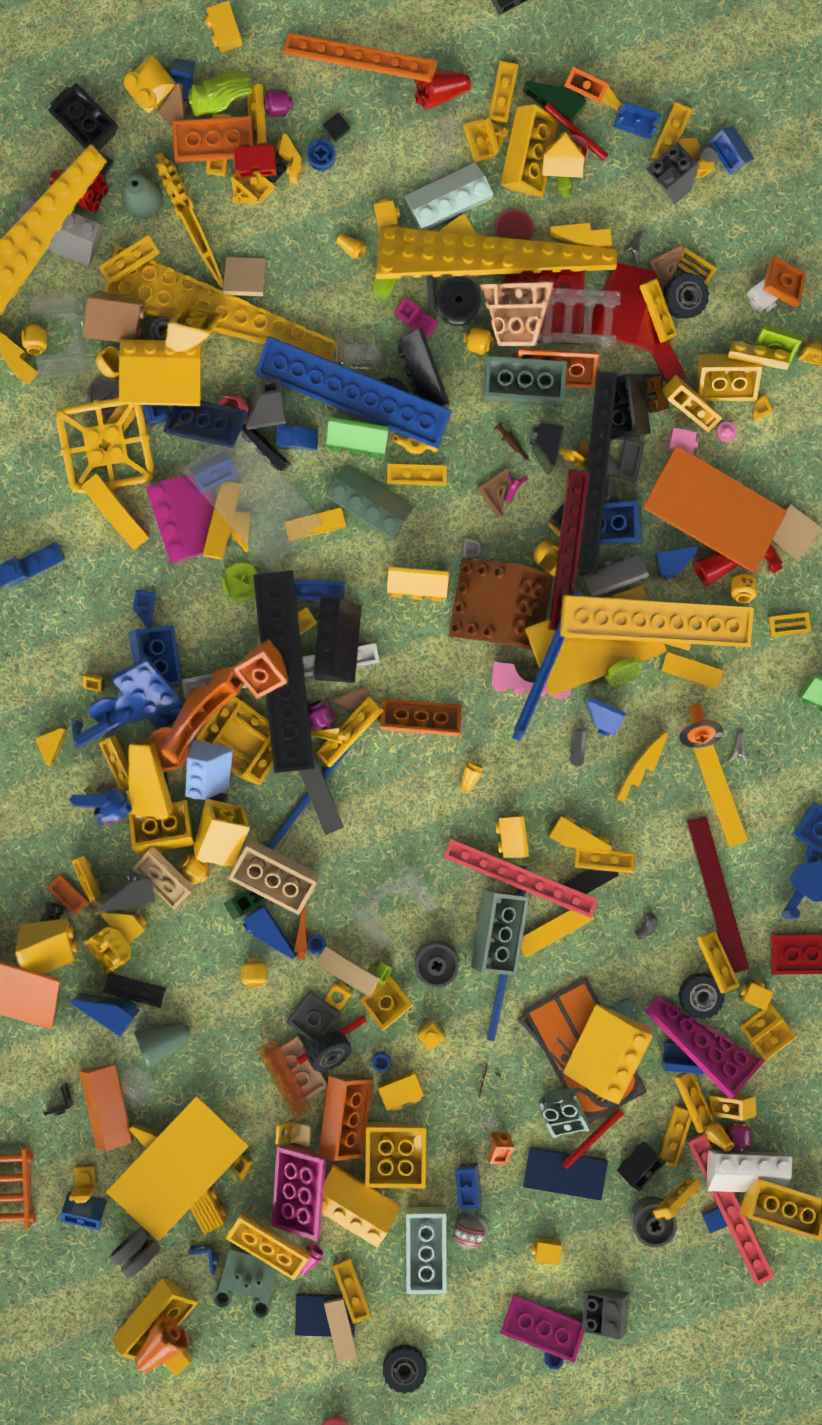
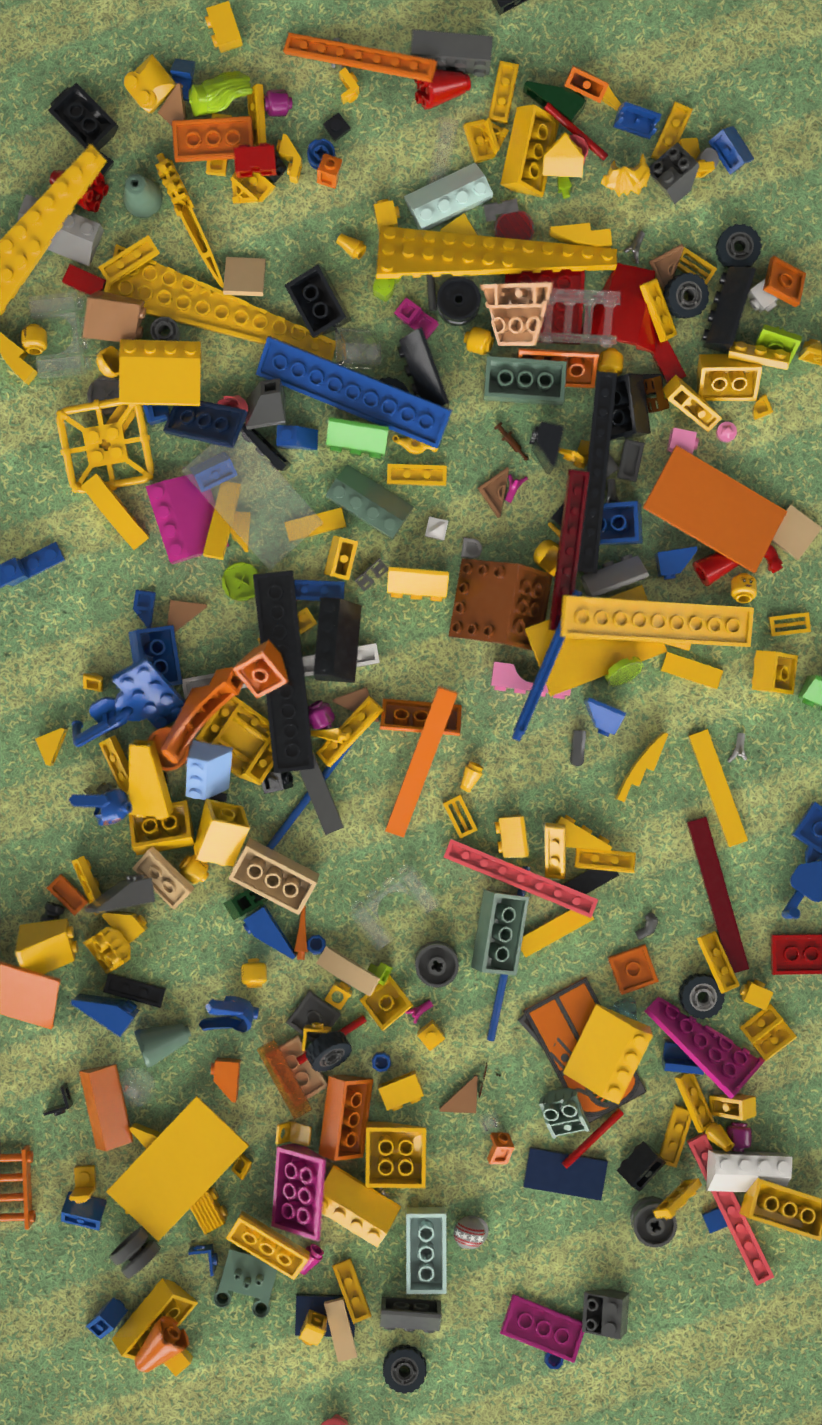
(83, 280): none -> red tile
(107, 1318): none -> blue slope
(183, 612): none -> medium nougat tile
(190, 327): yellow slope -> none
(226, 1076): none -> orange slope
(230, 1006): none -> blue piece
(277, 782): none -> black bracket
(313, 1328): none -> yellow slope
(315, 1027): none -> yellow bracket
(318, 301): none -> black slope
(328, 171): none -> orange bracket
(341, 557): none -> yellow brick
(350, 82): none -> yellow bracket
(362, 582): none -> flat silver piece
(410, 1314): none -> dark grey slope
(418, 1011): none -> dark pink bar
(421, 761): none -> orange tile
(436, 528): none -> white tile
(452, 801): none -> yellow tile
(454, 51): none -> dark grey brick
(464, 1099): none -> medium nougat tile
(468, 1186): blue hinge -> none
(505, 207): none -> flat silver piece
(547, 1251): yellow brick -> none
(555, 850): none -> yellow tile
(610, 361): none -> yellow head
(627, 178): none -> yellow hair
(633, 969): none -> orange tile
(701, 731): piece -> none
(728, 308): none -> black slope
(747, 238): none -> black wheel
(774, 672): none -> yellow slope

